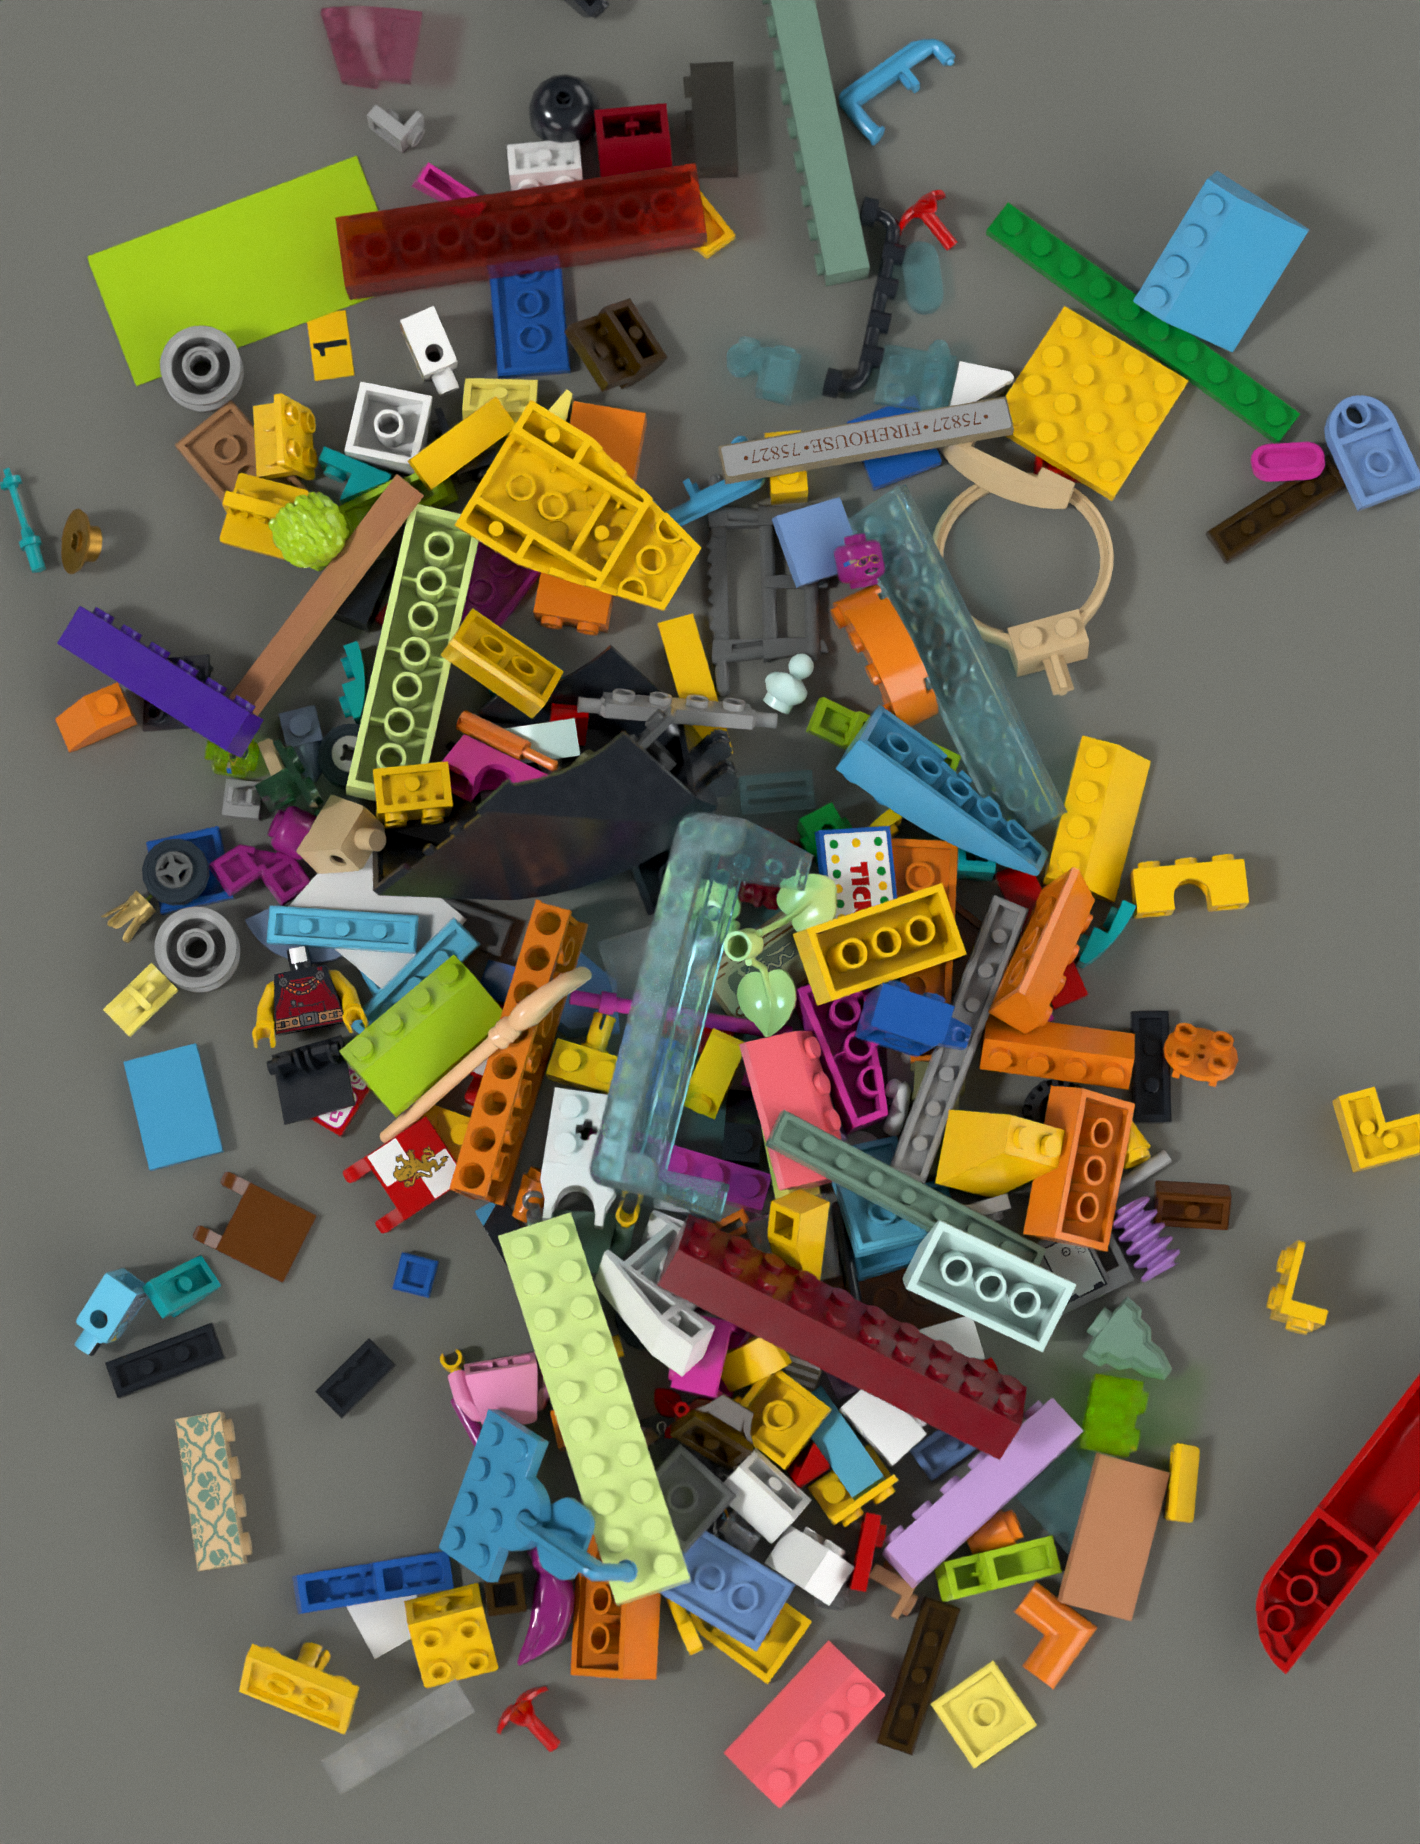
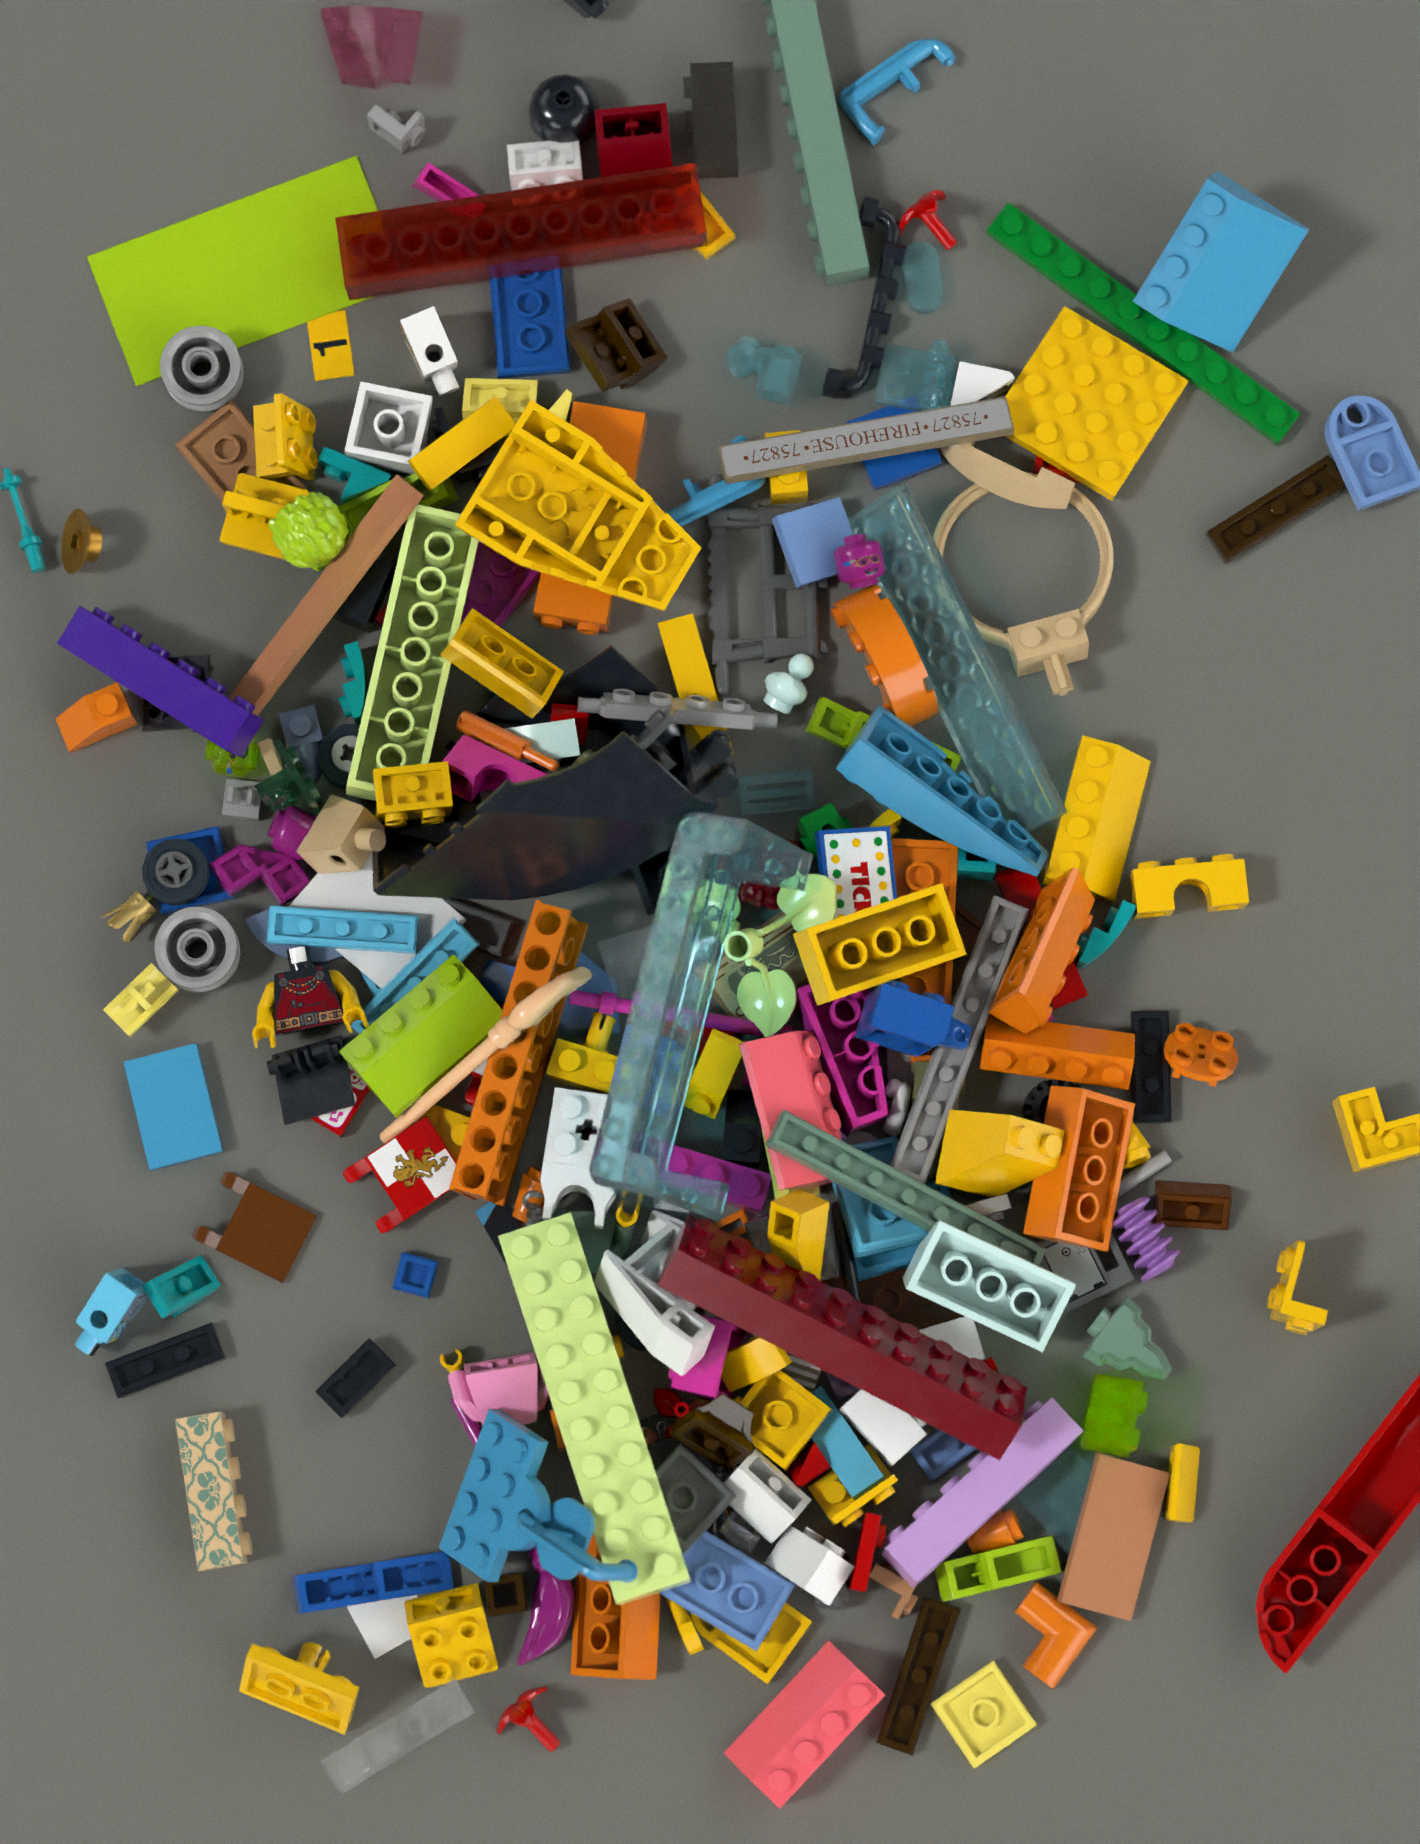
(1288, 461): dark pink tile -> none

